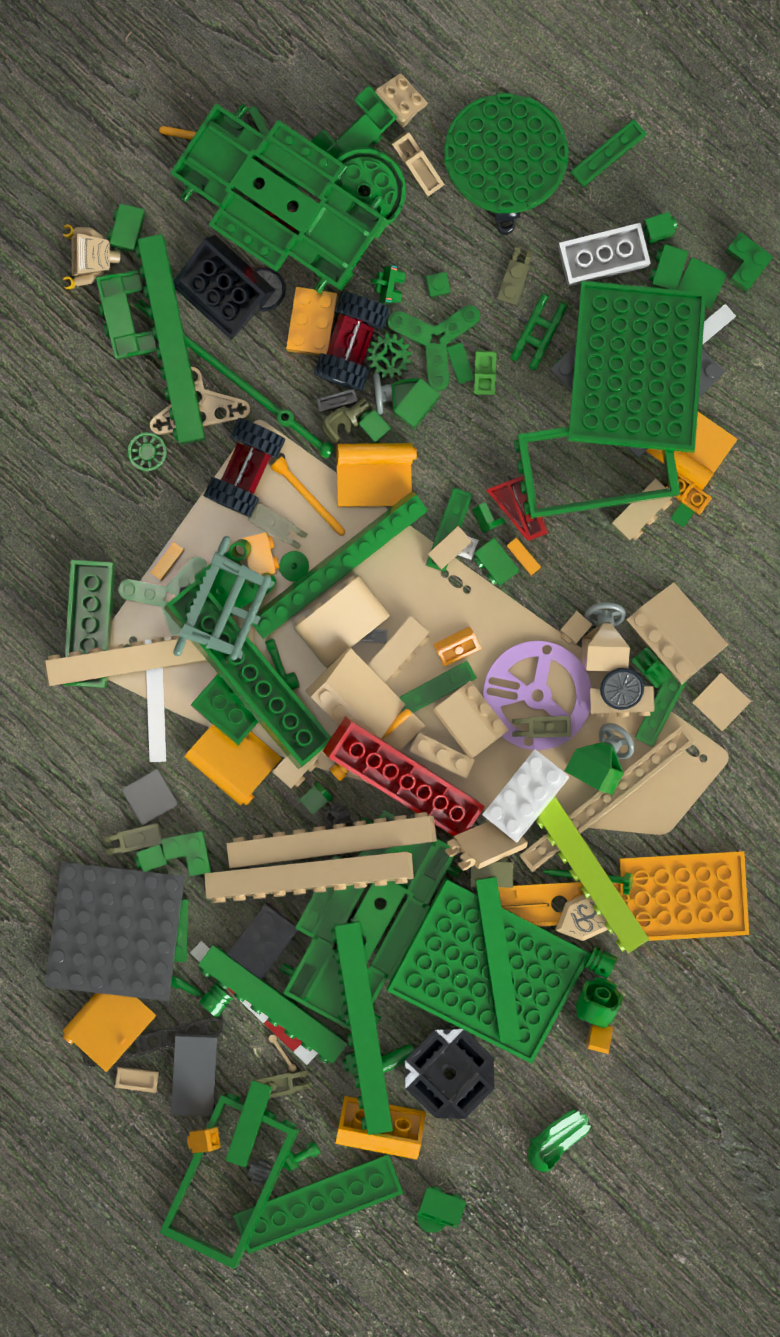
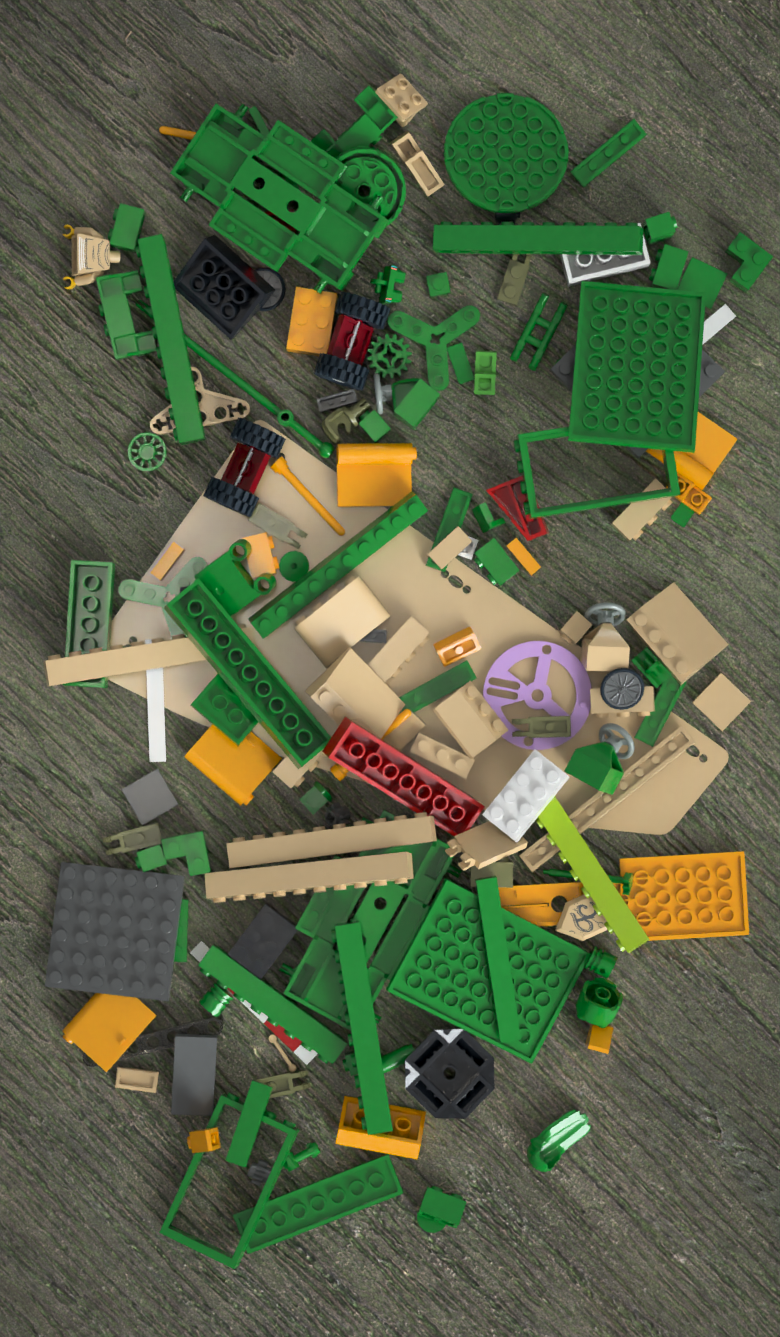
(180, 983): green piece -> none
(212, 641): sand green piece -> none
(291, 678): green brick -> none
(538, 238): none -> green brick

